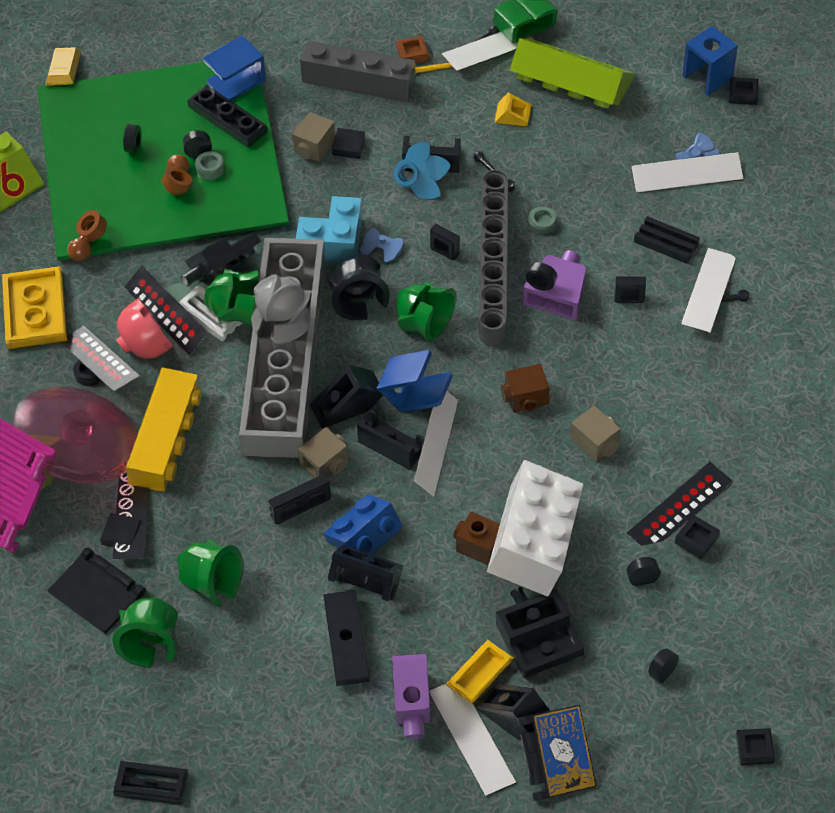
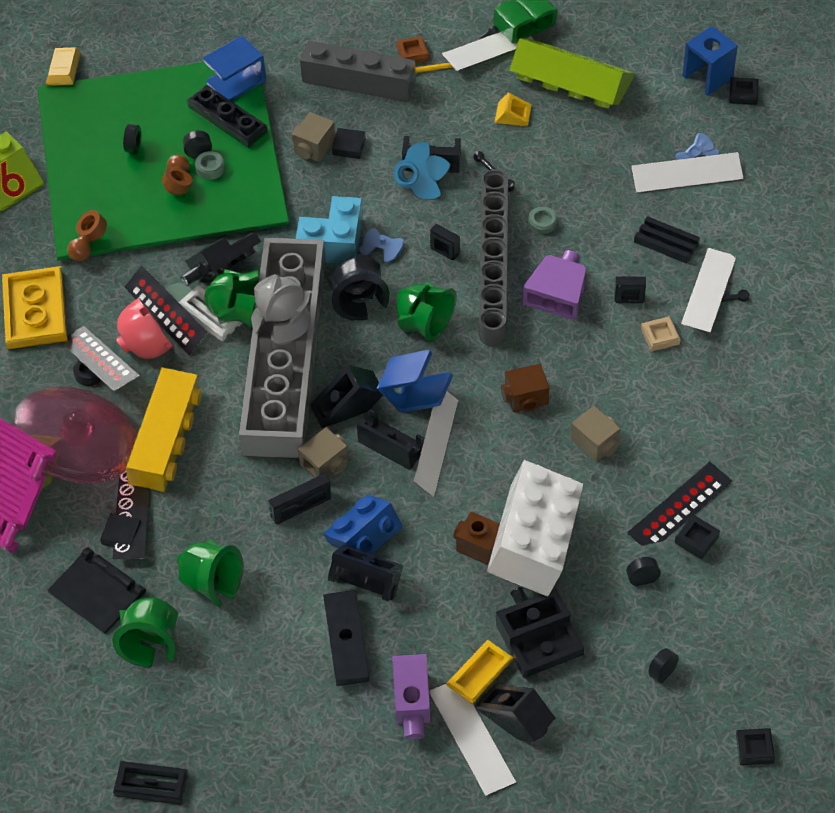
(541, 276): black tile -> none
(557, 752): piece -> none
(660, 334): none -> tan tile

